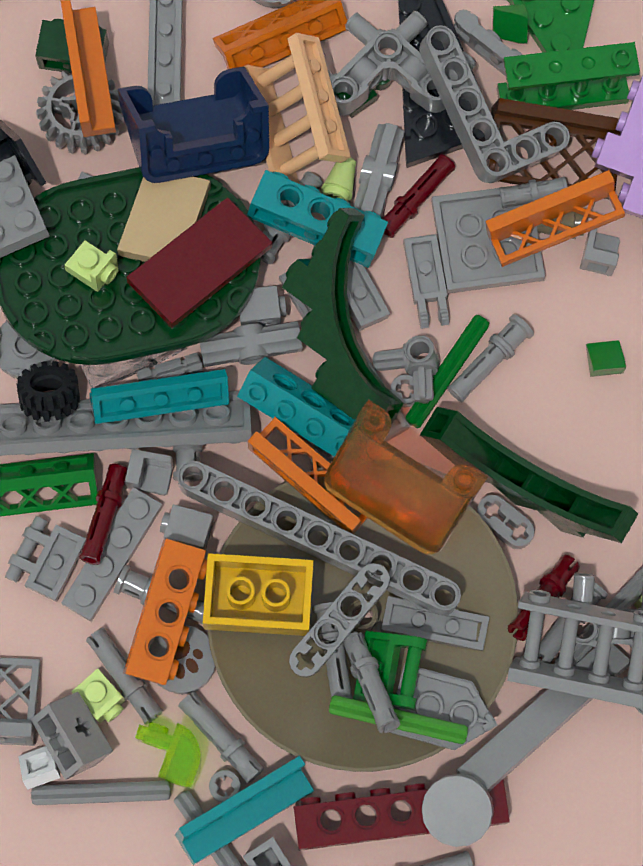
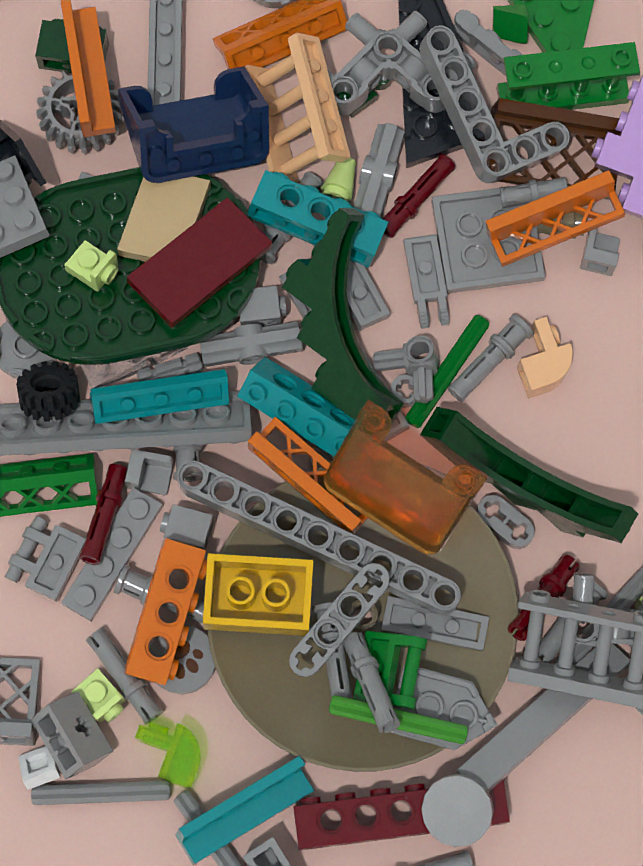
(214, 788): light grey bush -> none
(225, 742): light grey pin -> none
(549, 367): none -> light nougat brick
(605, 358): green slope -> none

